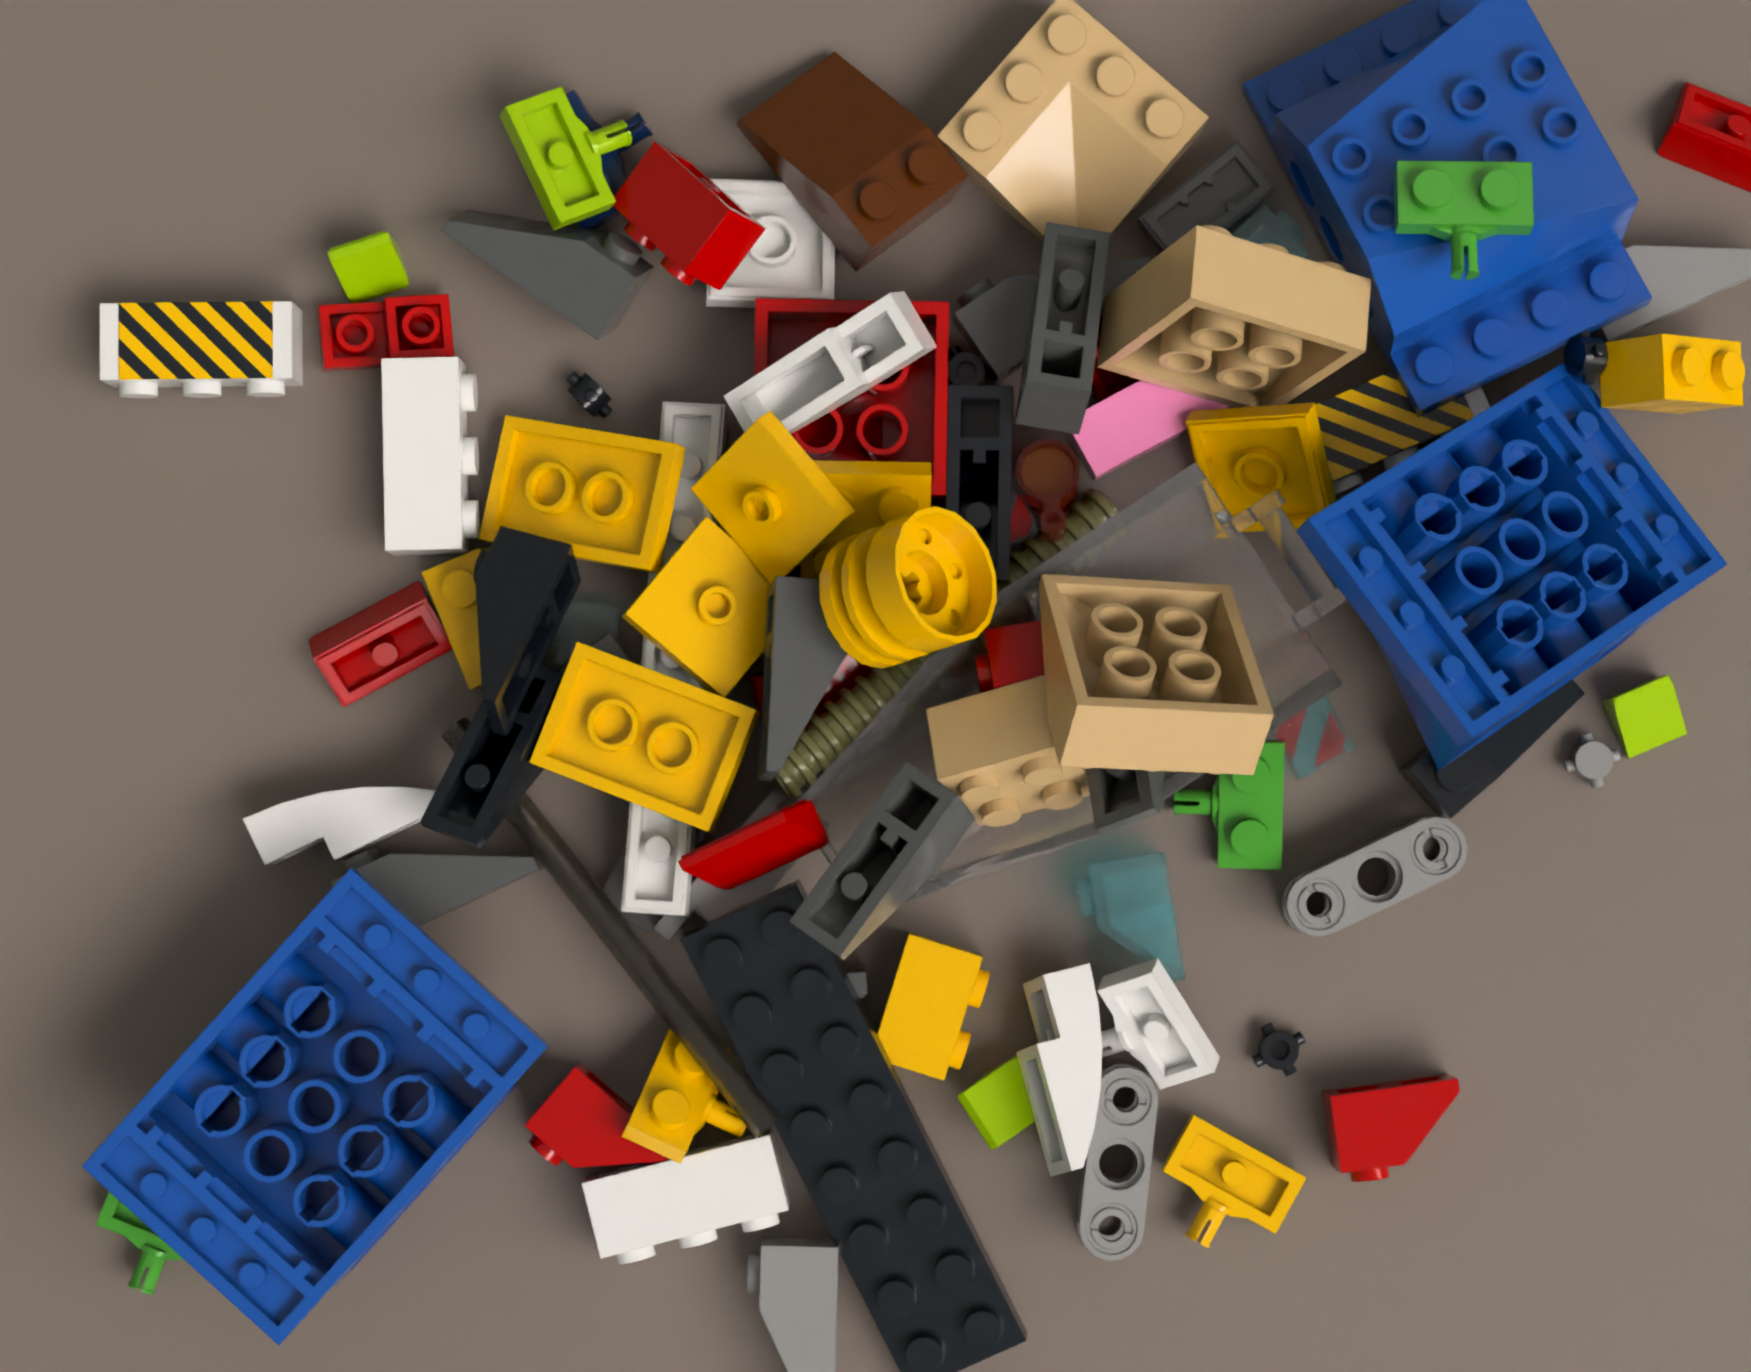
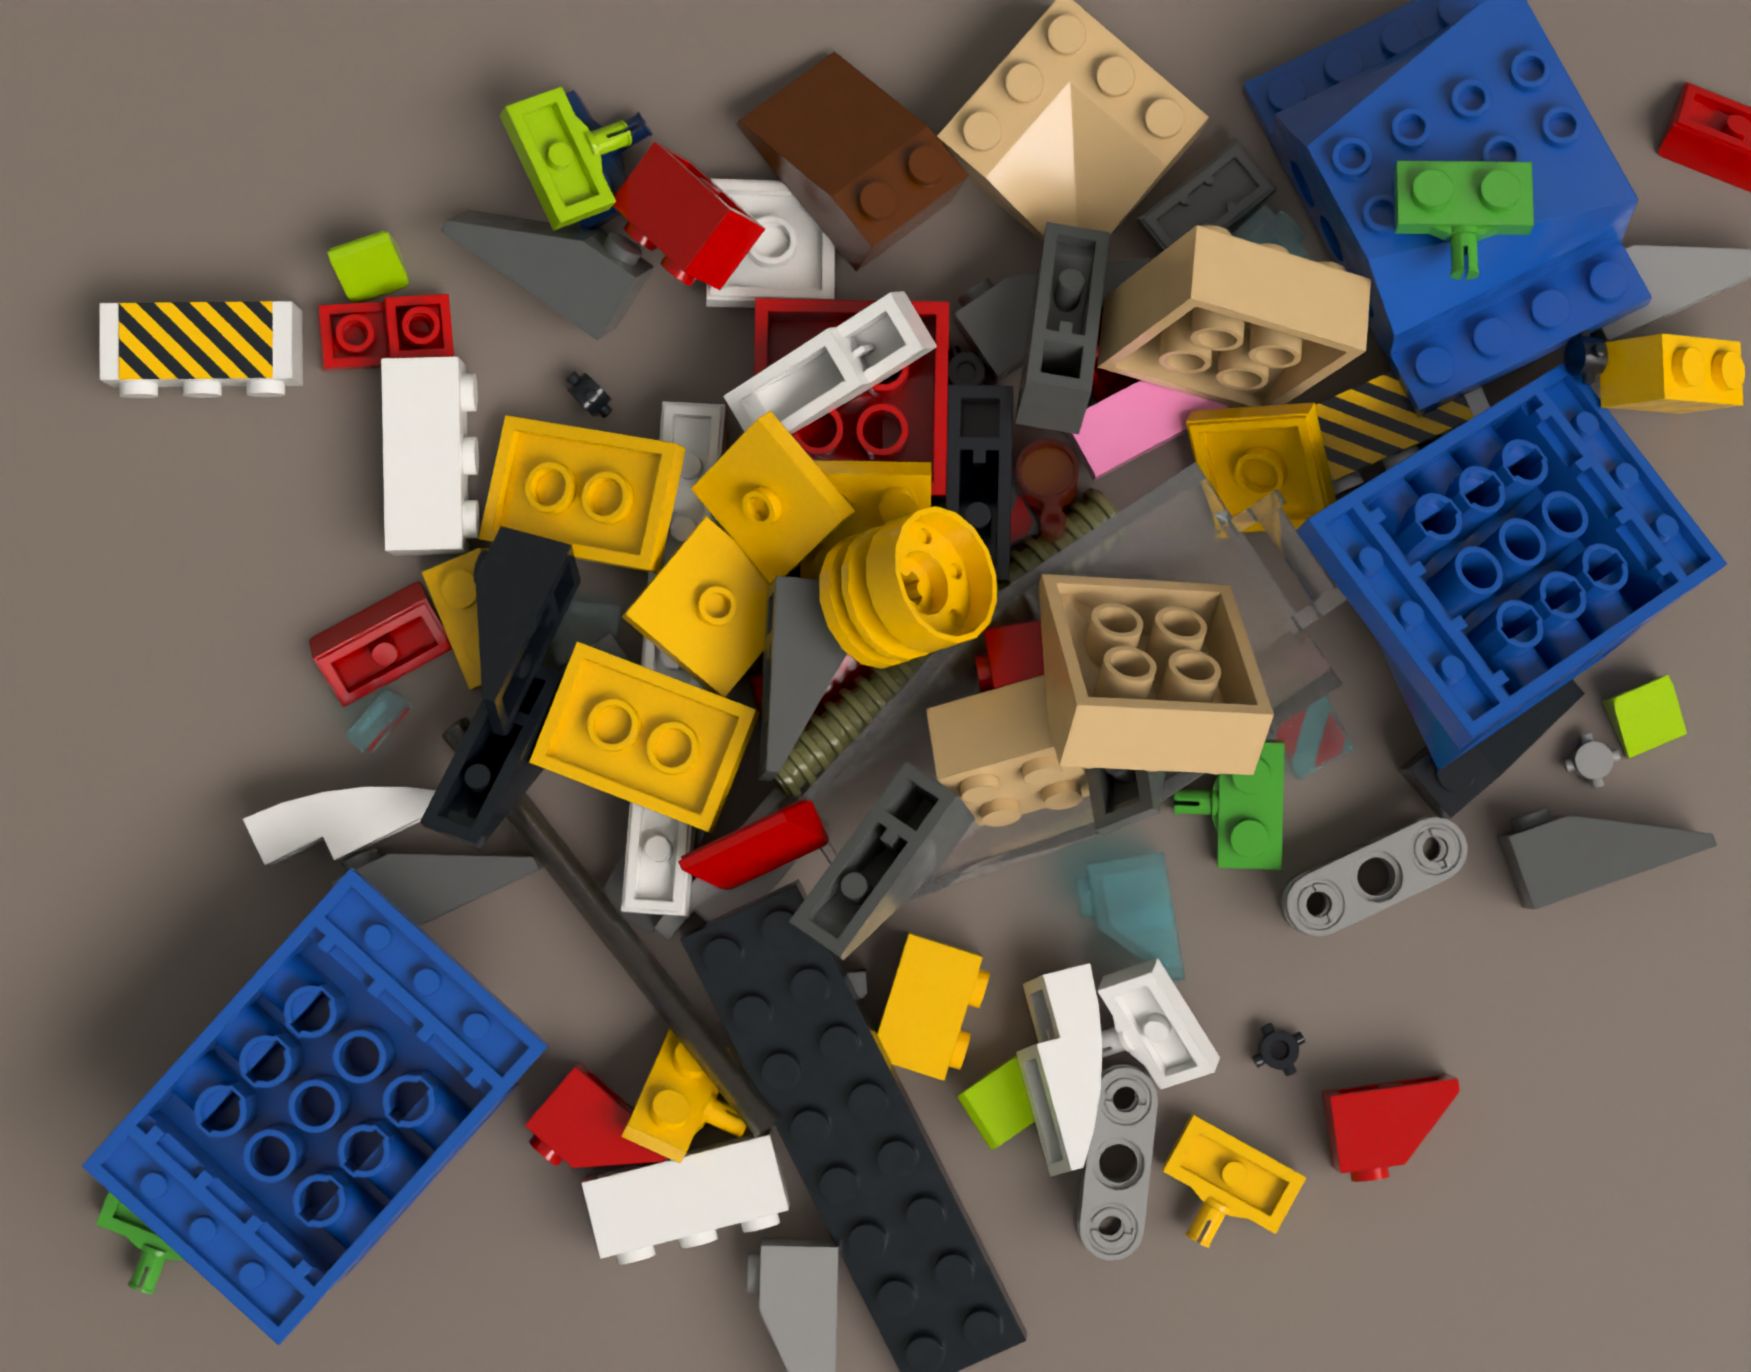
(379, 721): none -> clear light blue tile
(1576, 854): none -> dark grey slope

